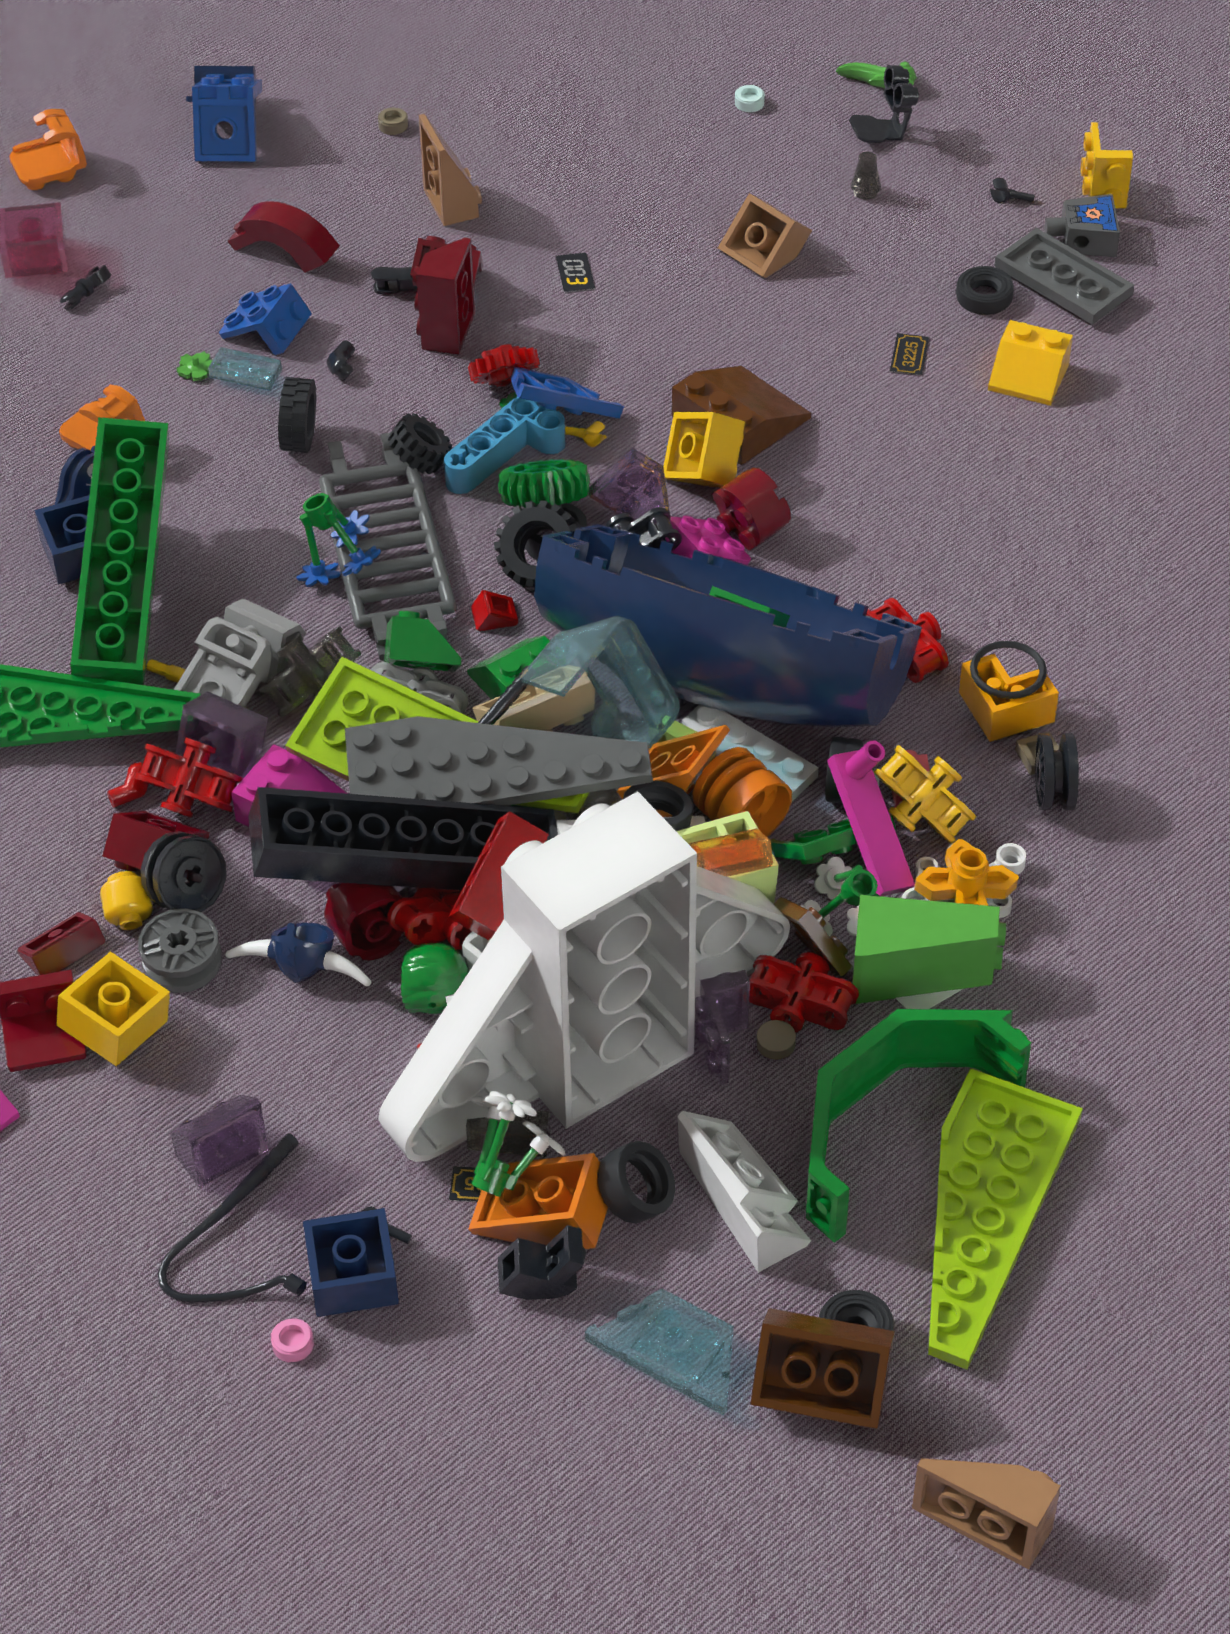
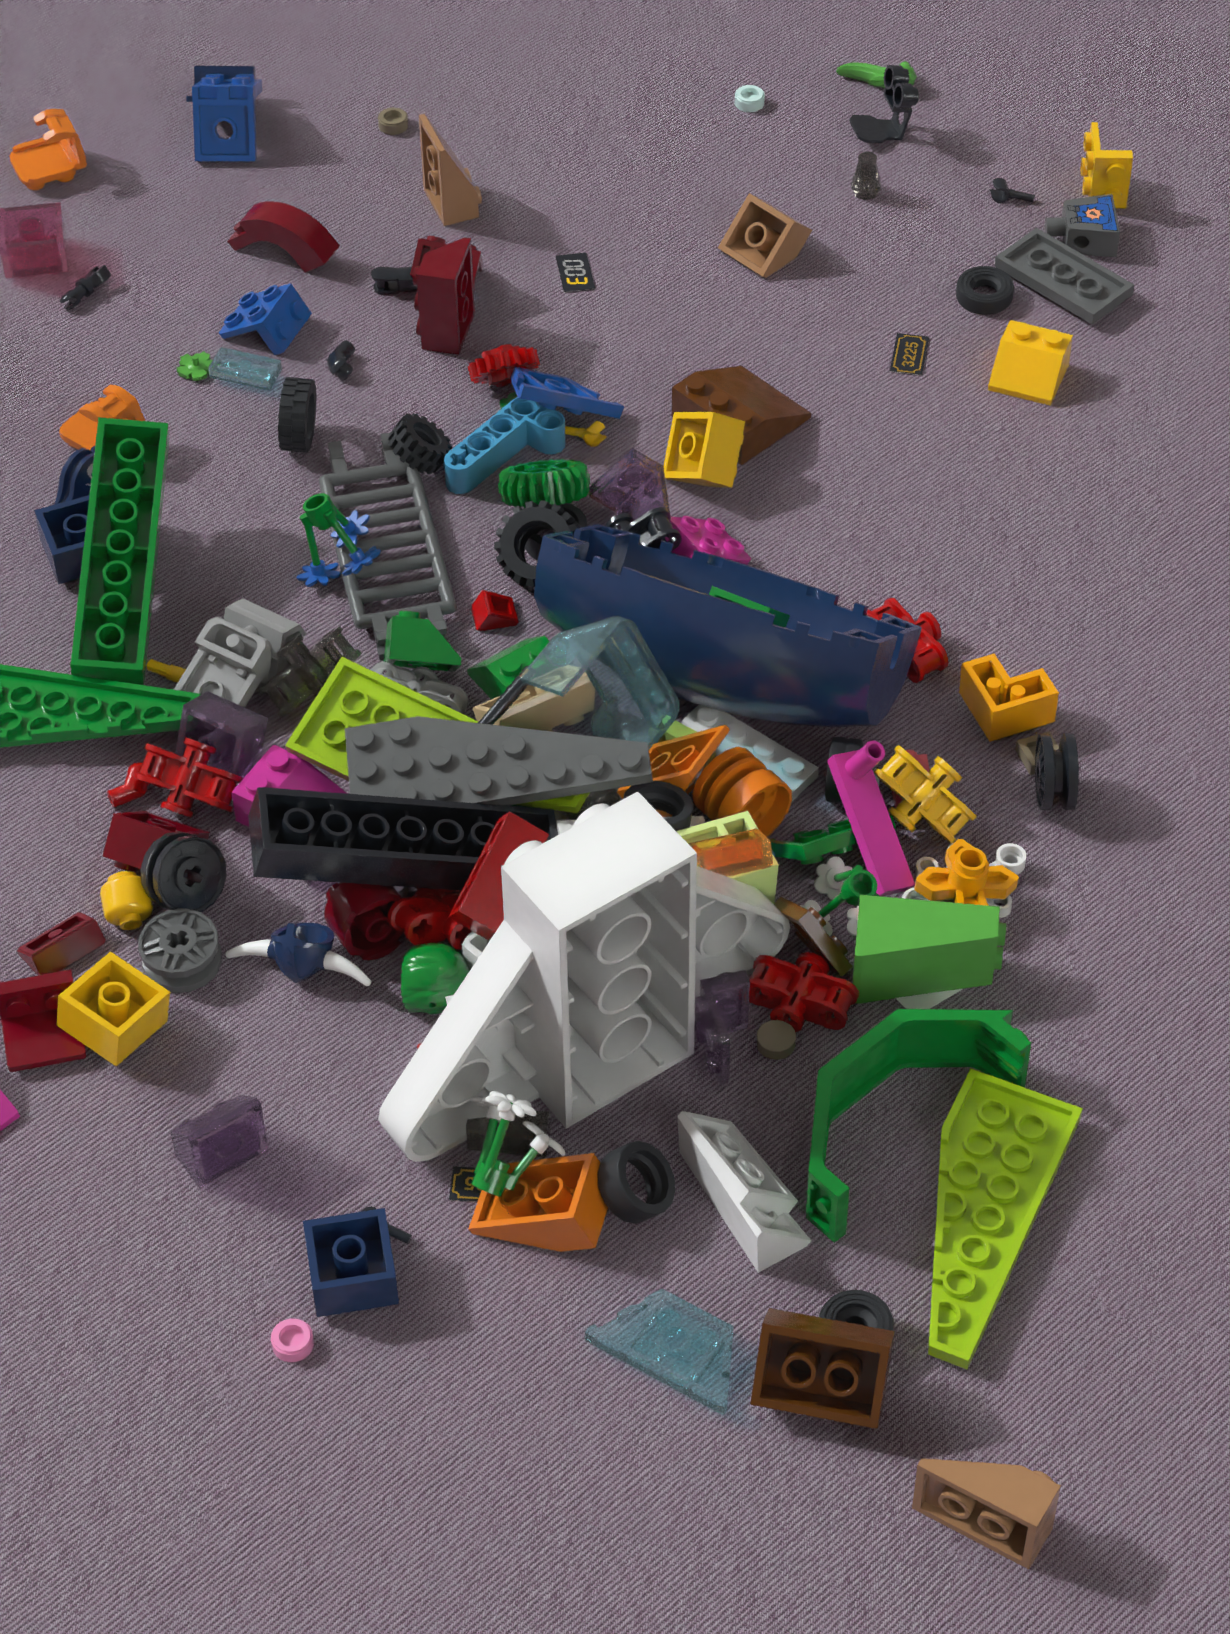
(248, 1184): black piece -> none
(541, 1270): black brick -> none
(751, 507): dark red brick -> none
(1003, 694): black tyre -> none

